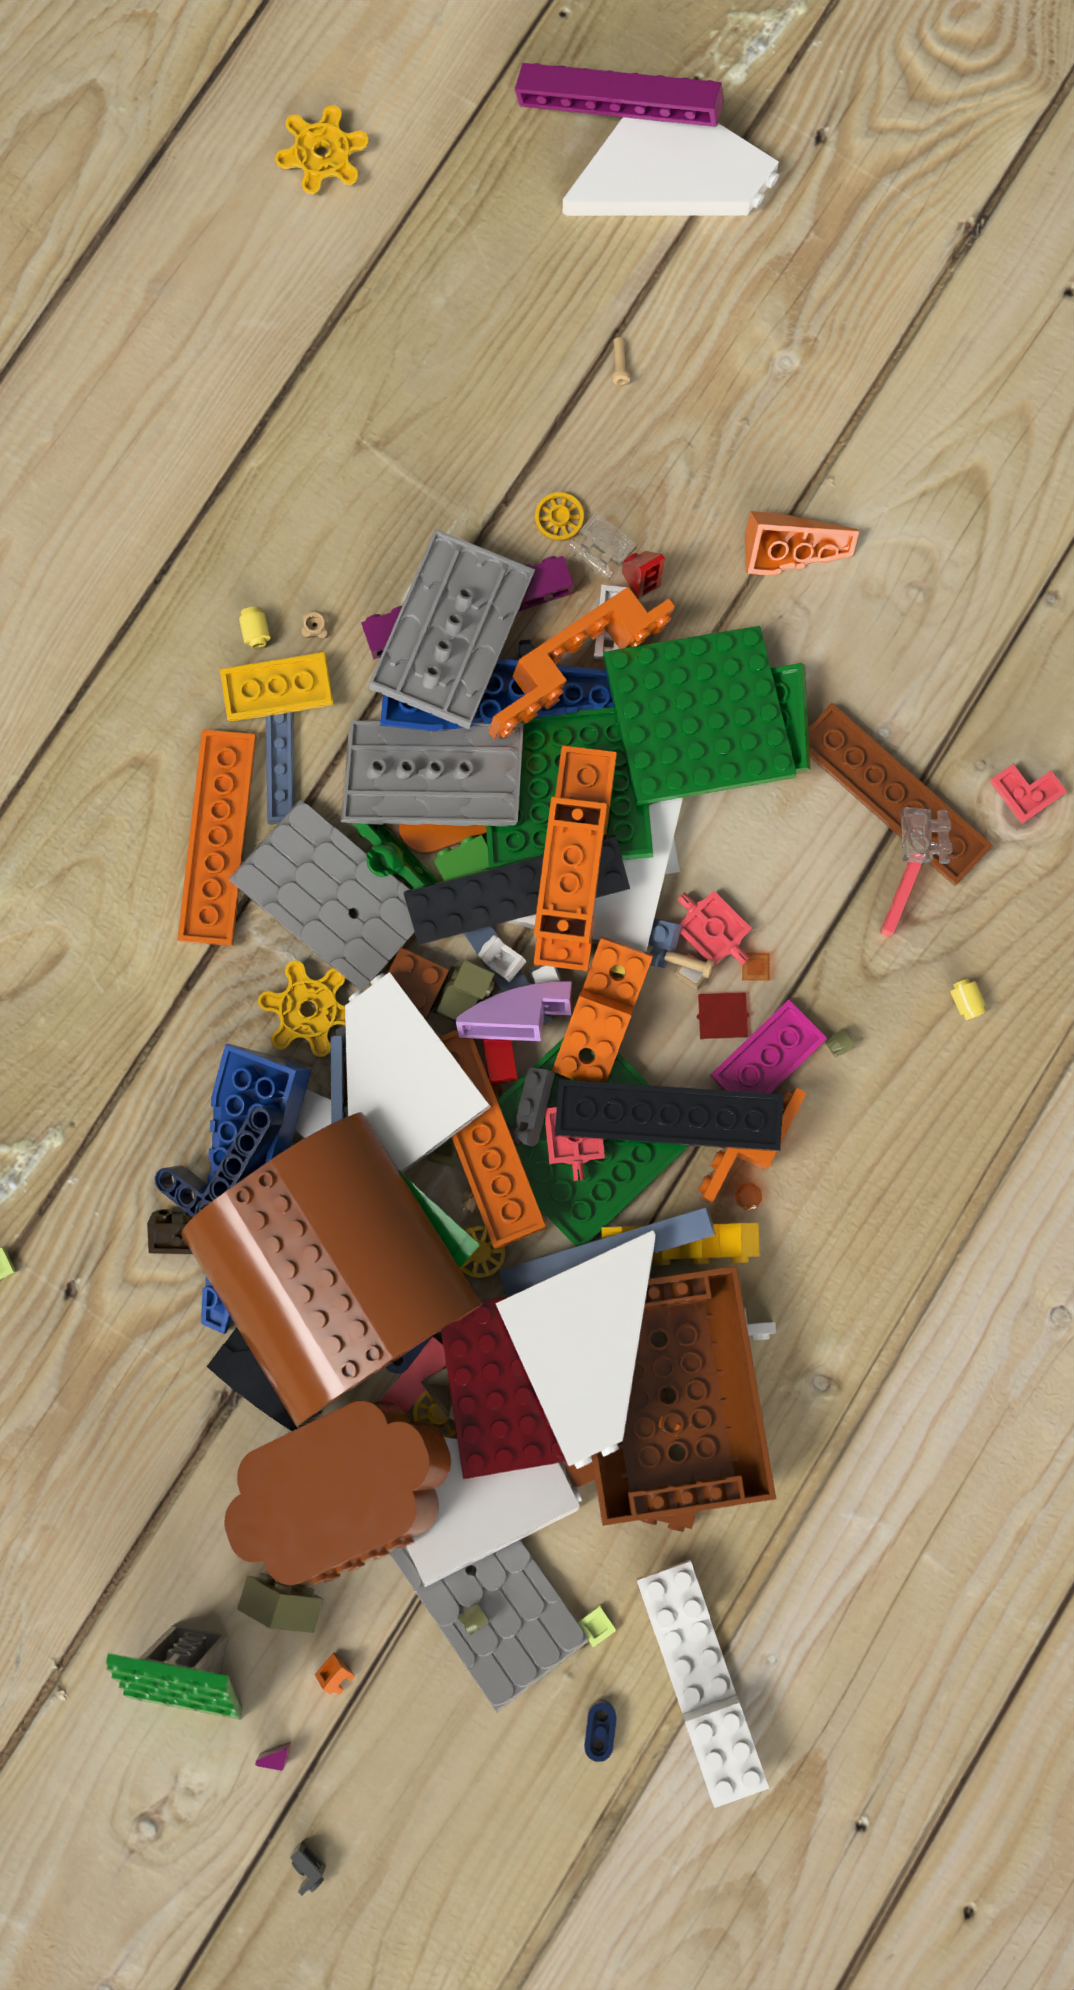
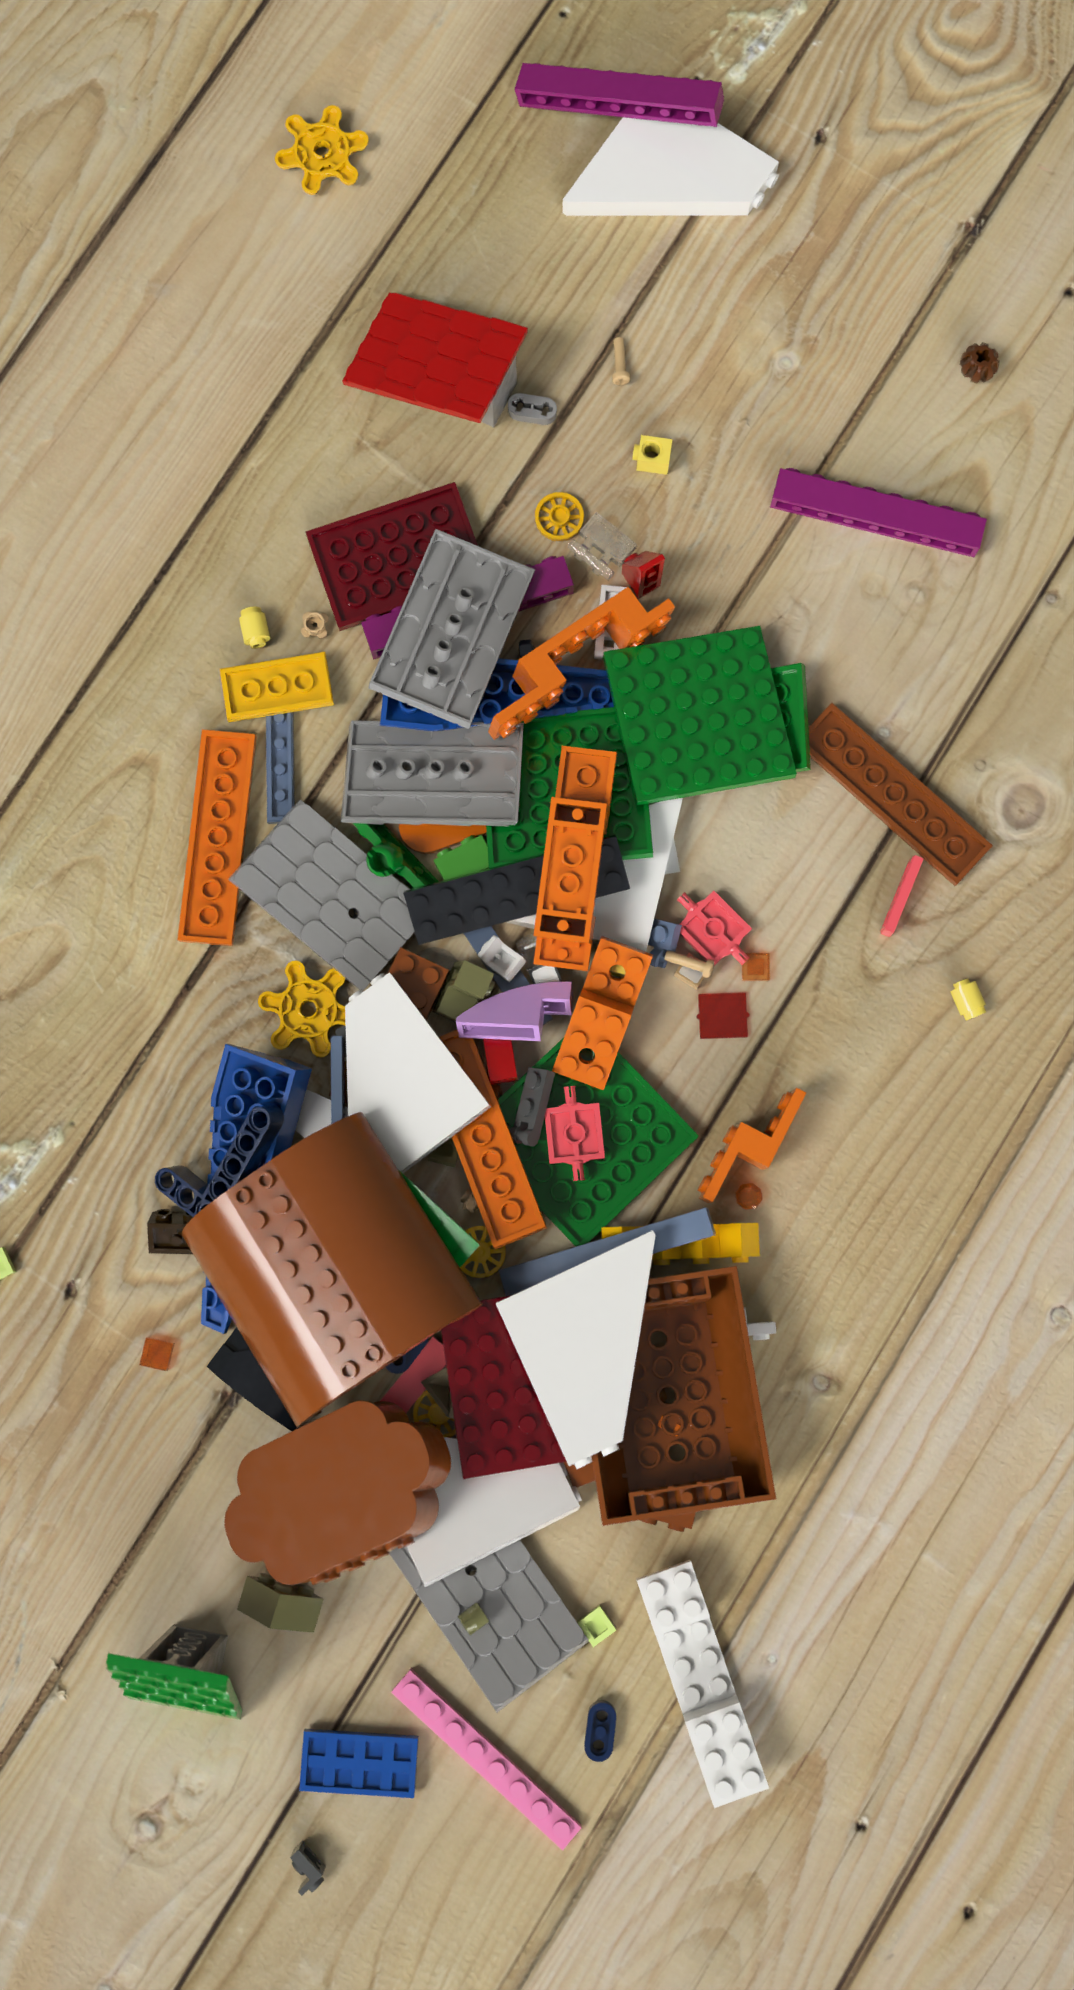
(156, 1354): none -> clear orange tile
(274, 1758): magenta slope -> none
(332, 1674): orange tile -> none
(359, 1763): none -> blue plate
(375, 555): none -> dark red plate
(438, 359): none -> red piece
(486, 1759): none -> bright pink plate
(526, 948): none -> clear slope
(532, 409): none -> light grey beam
(658, 445): none -> light yellow brick
(669, 1115): black plate -> none
(770, 1052): dark pink plate -> none
(787, 541): orange wedge -> none
(840, 1043): olive hose -> none
(878, 512): none -> magenta brick
(917, 835): clear plate -> none
(979, 362): none -> reddish brown piece
(1023, 798): coral plate -> none

